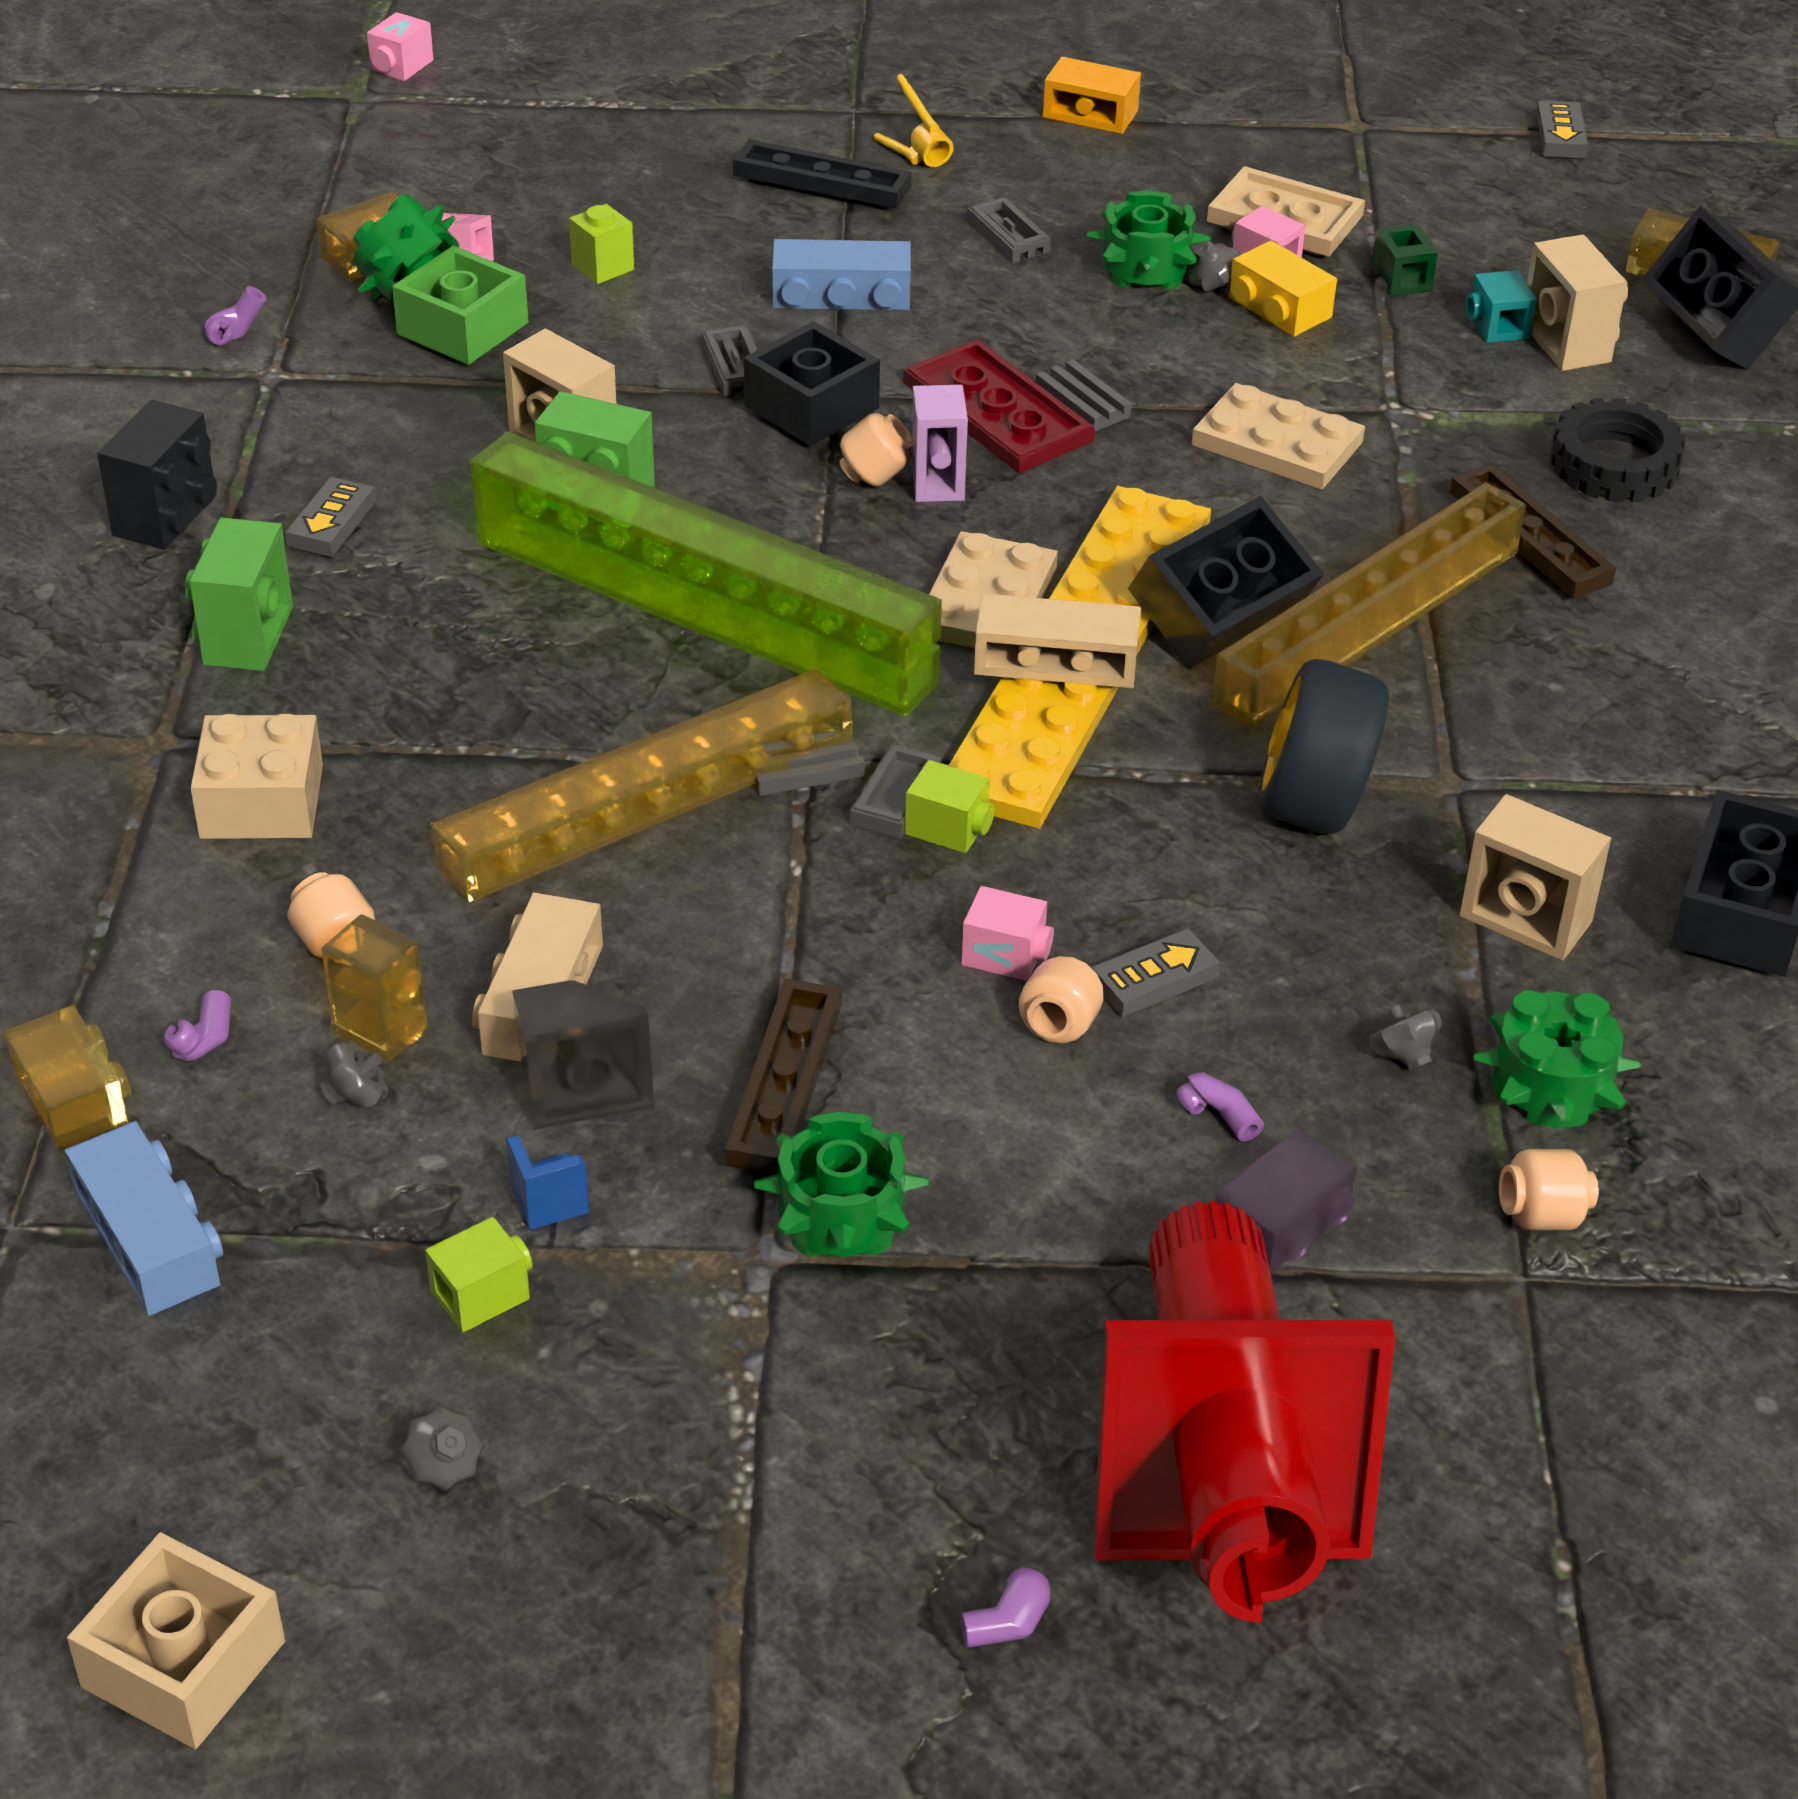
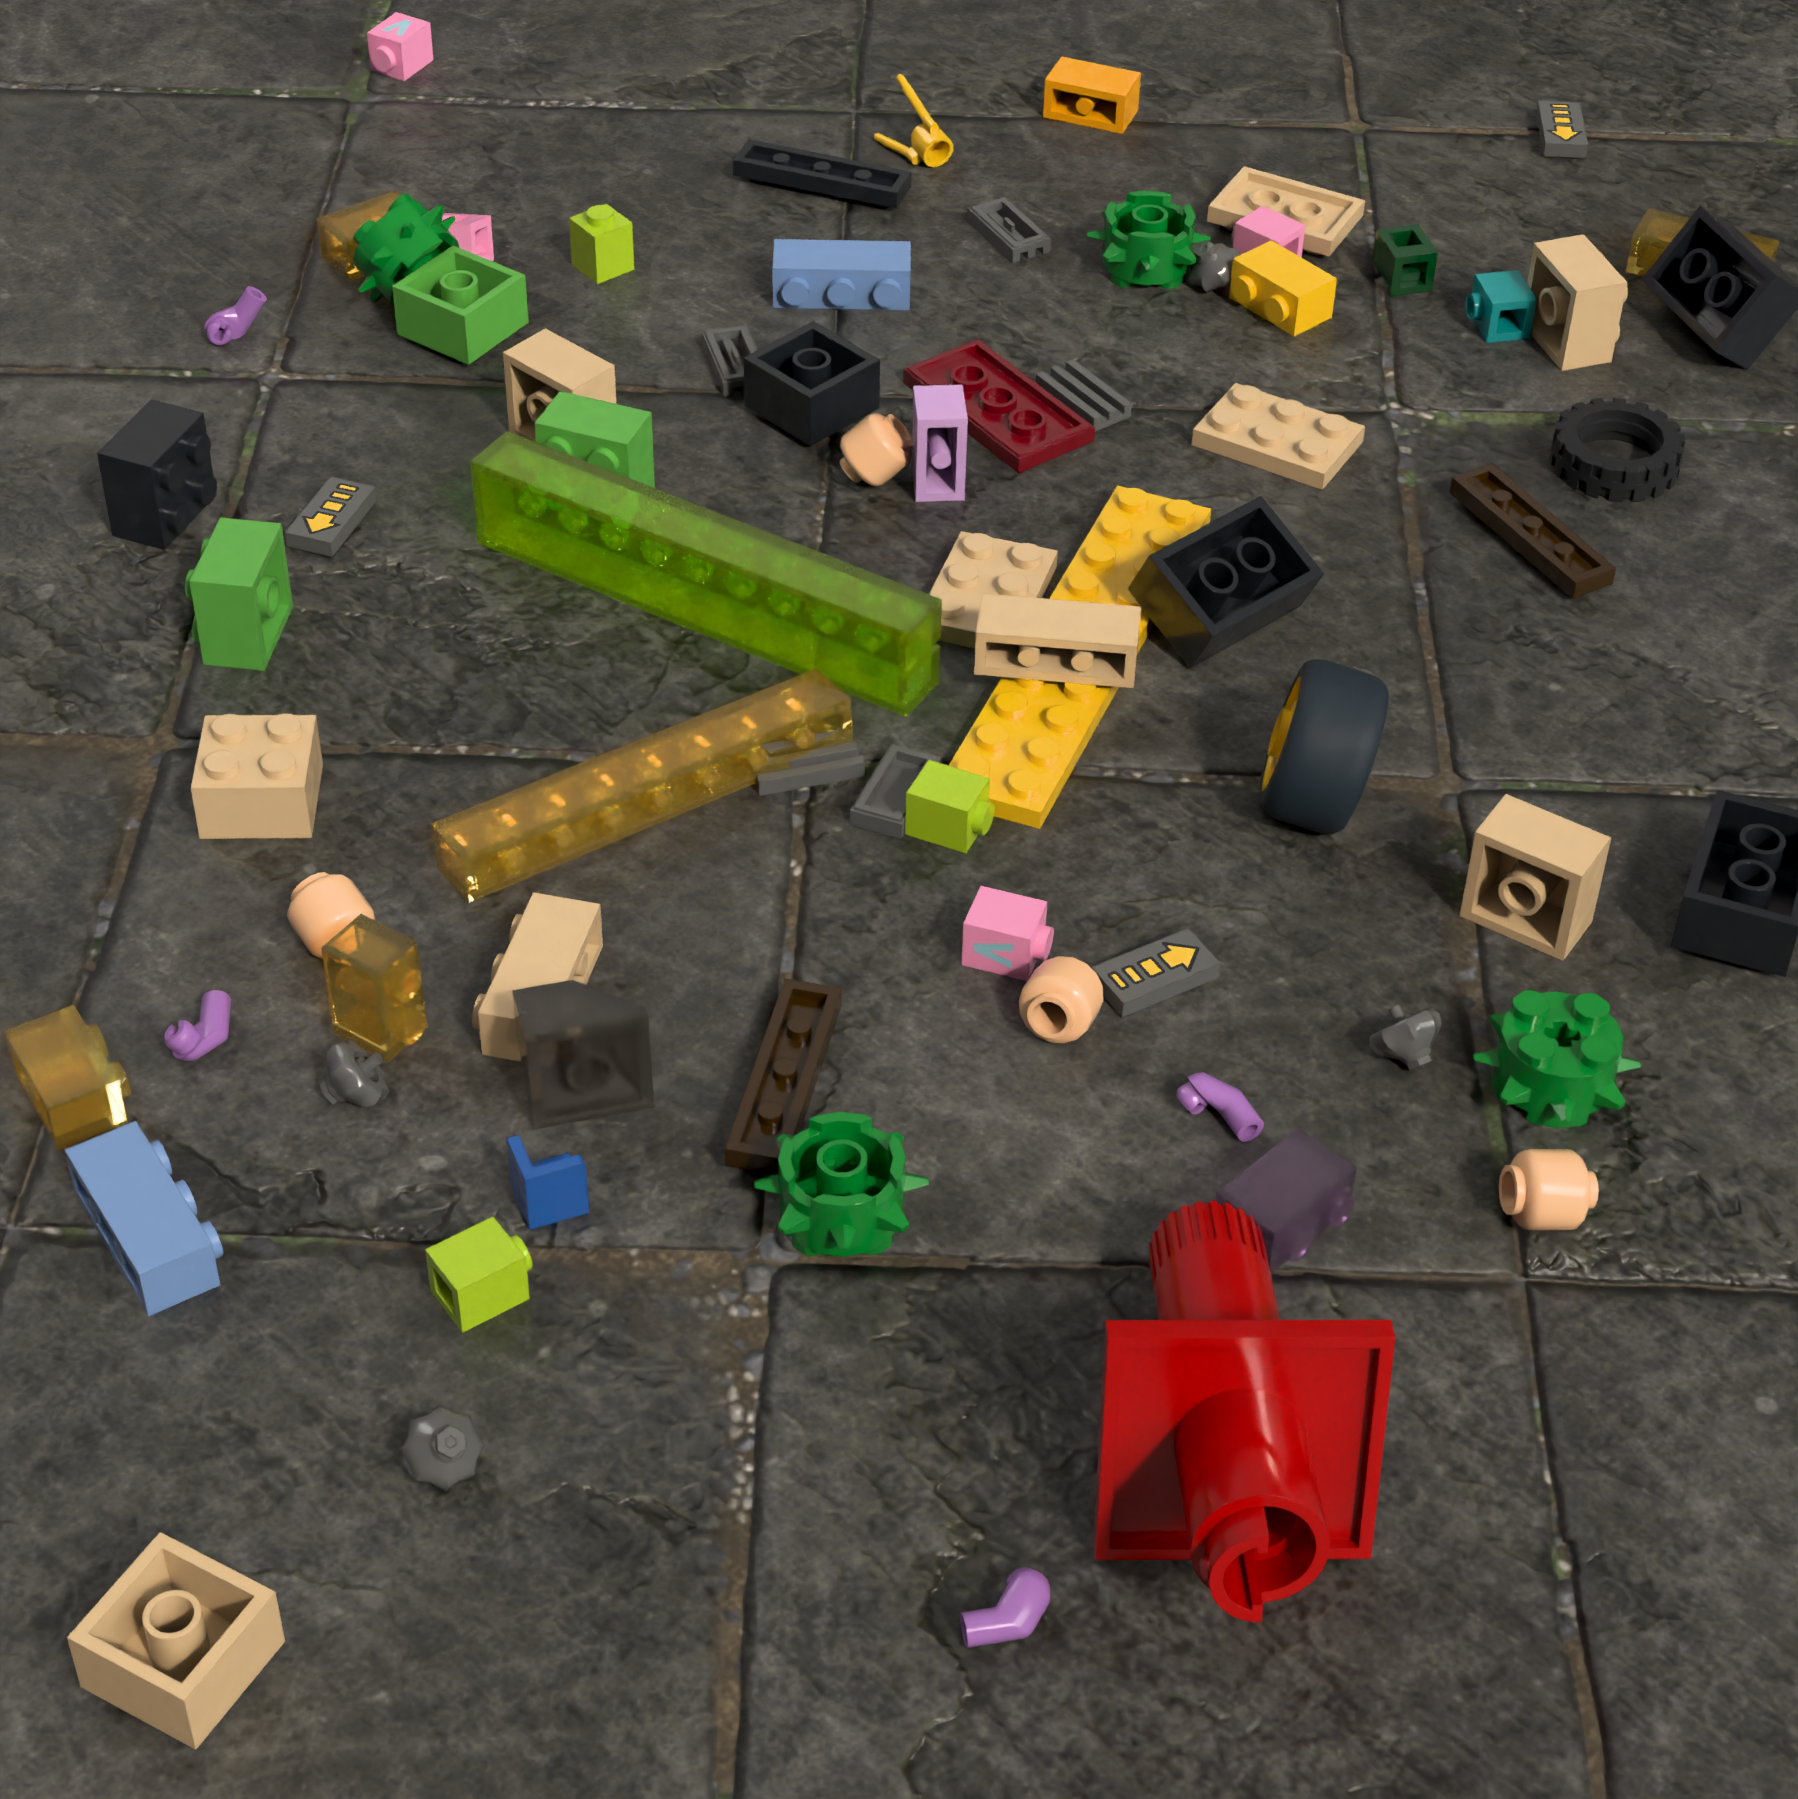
(1369, 602): clear yellow brick -> none

